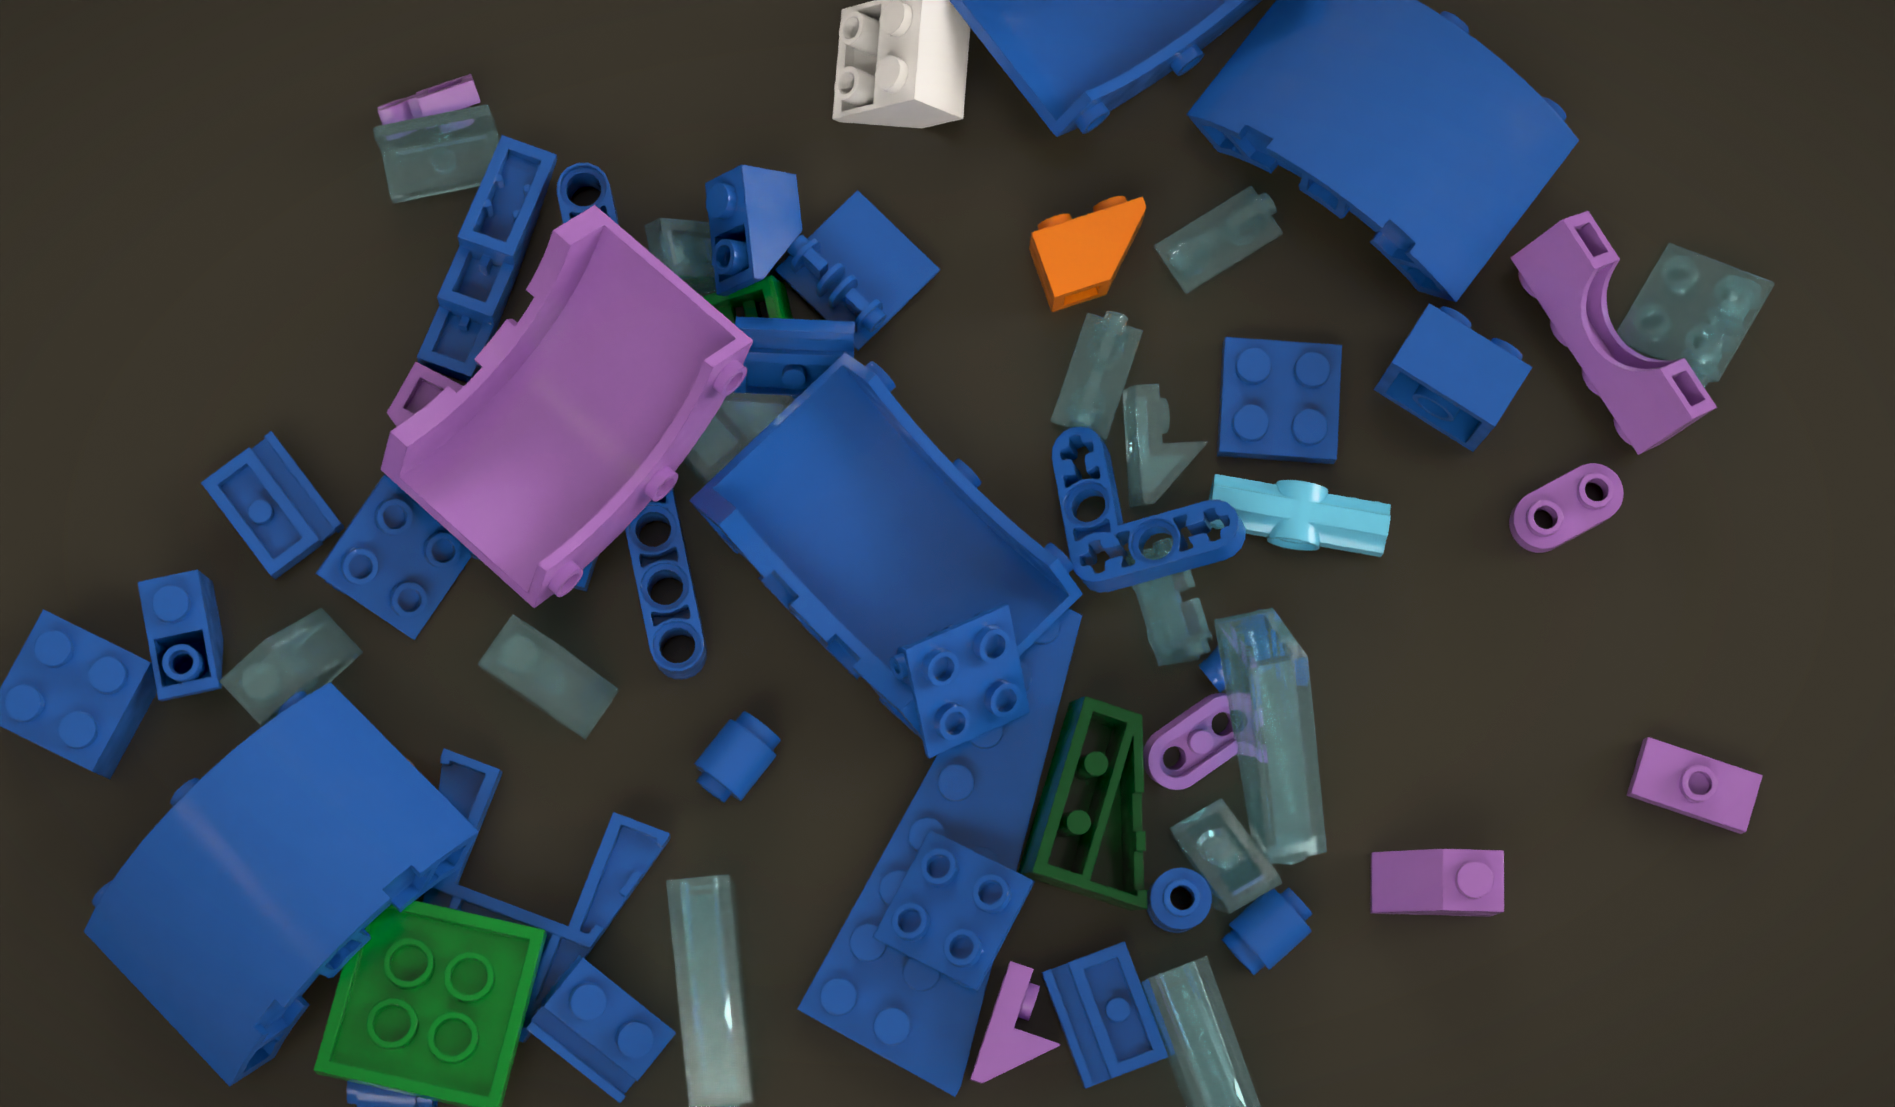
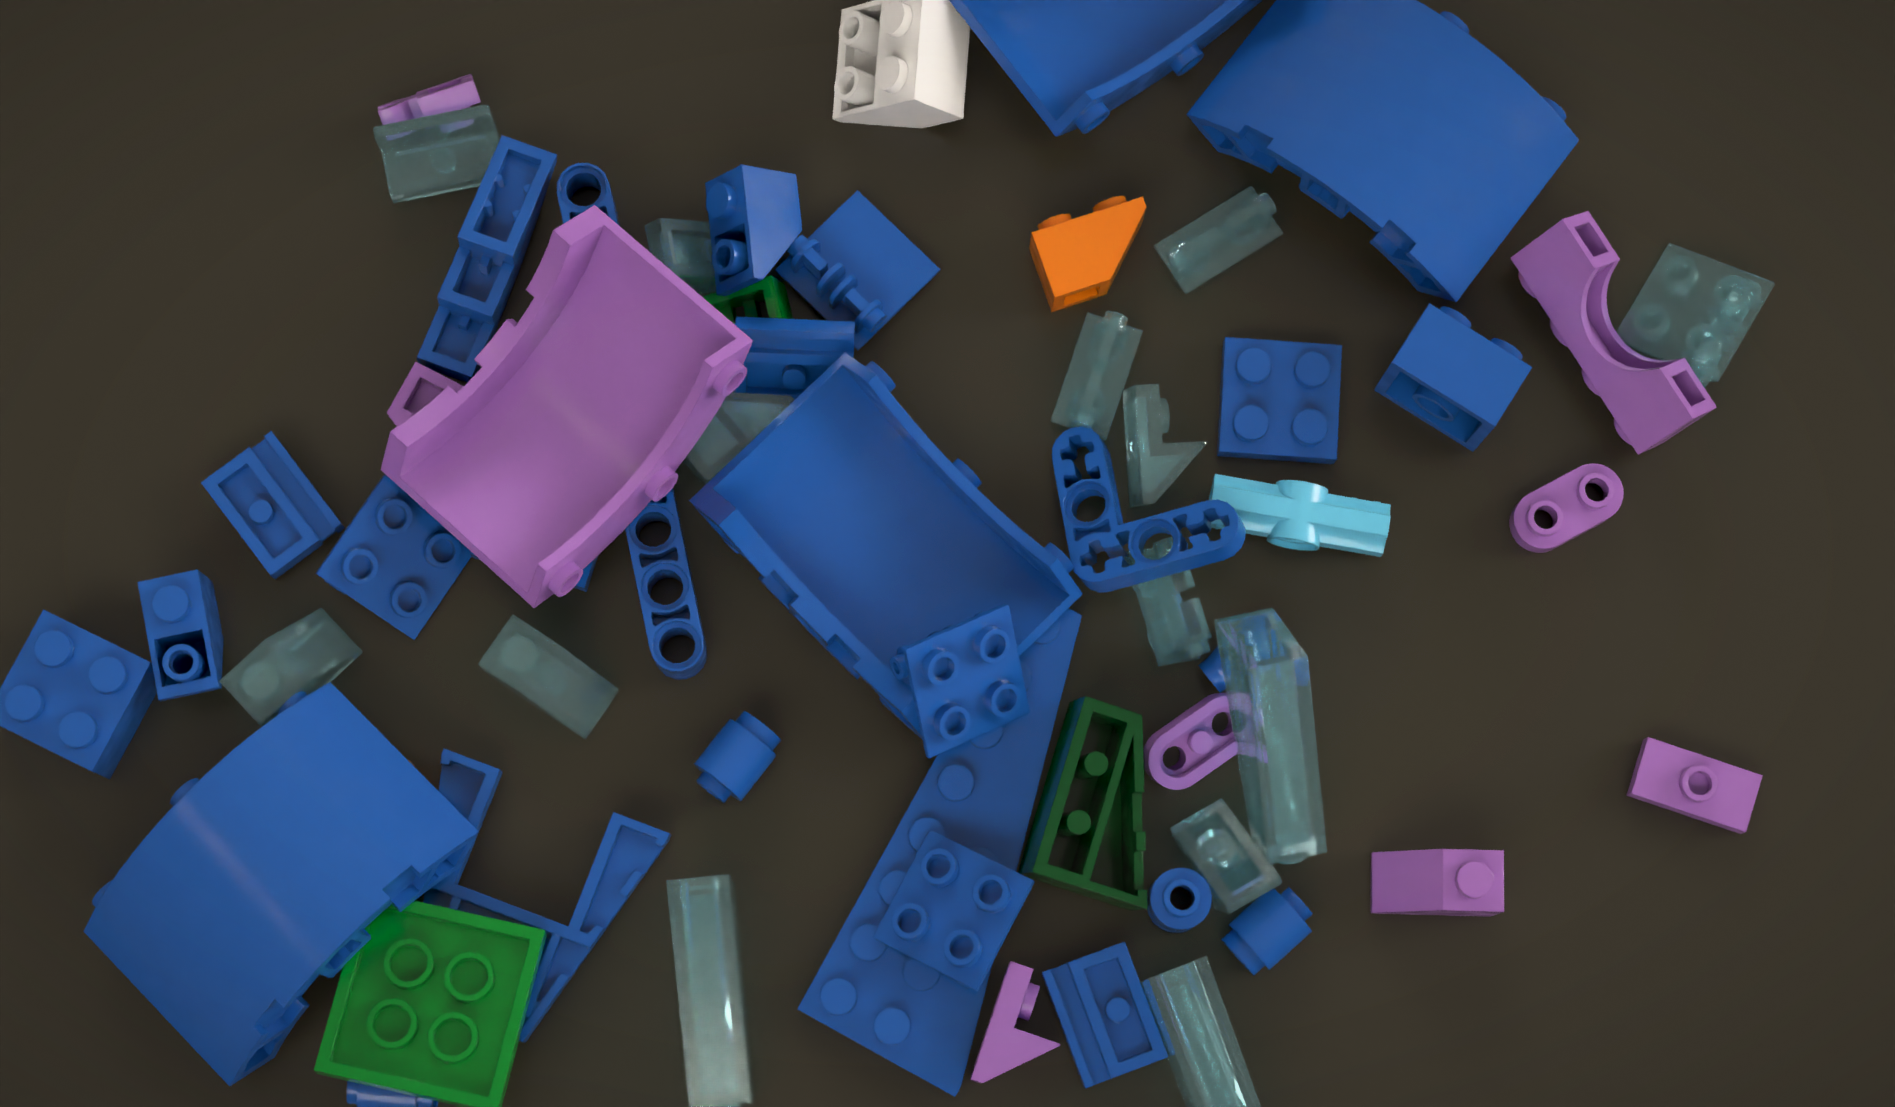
(599, 1028): blue plate -> none

